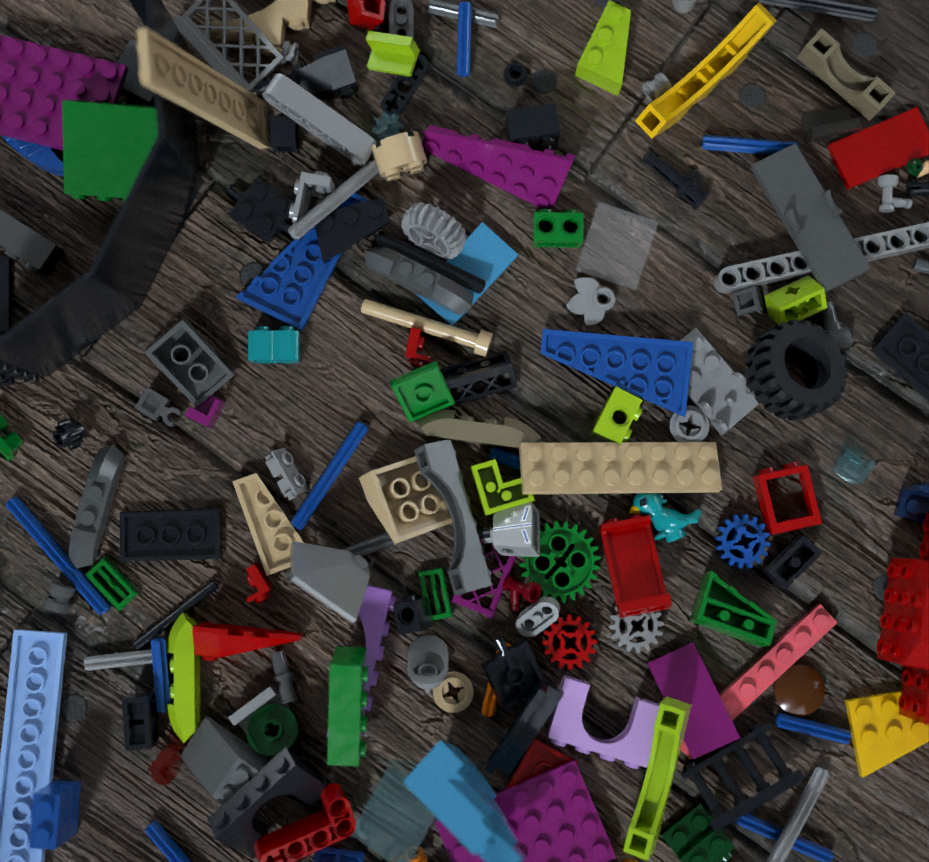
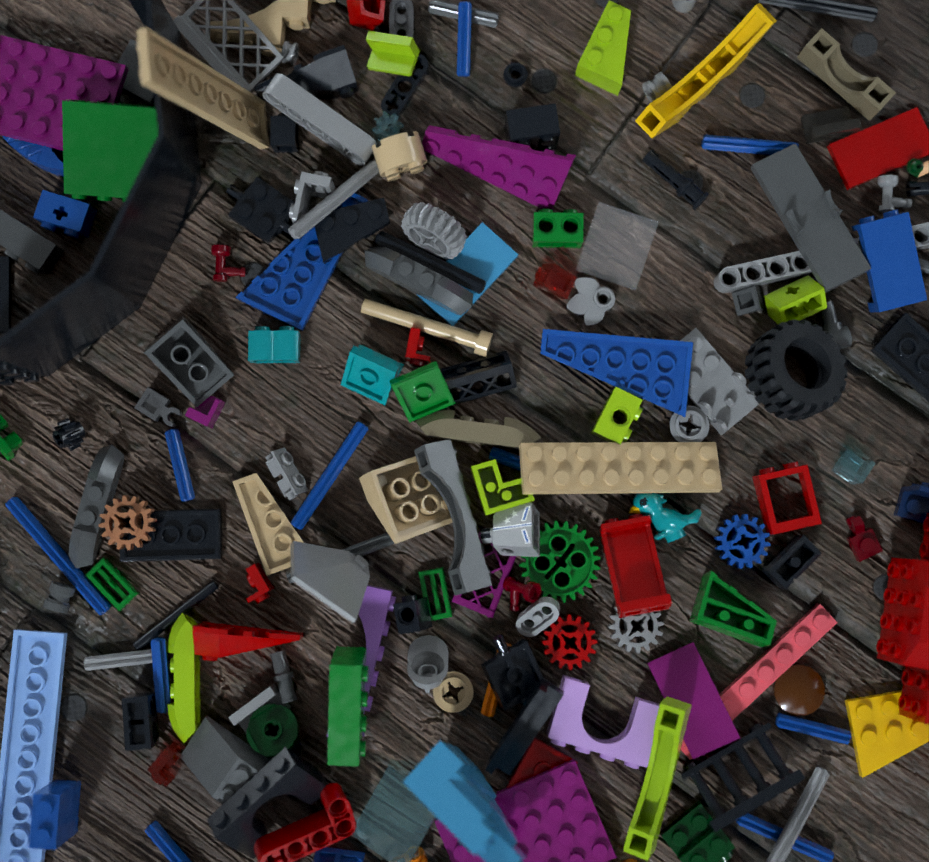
(52, 208): none -> blue brick
(119, 531): none -> nougat gear
(179, 465): none -> blue axle
(221, 270): none -> dark red piece
(370, 373): none -> teal bracket
(554, 280): none -> clear red bracket
(863, 541): none -> dark red plate
(893, 259): none -> blue panel

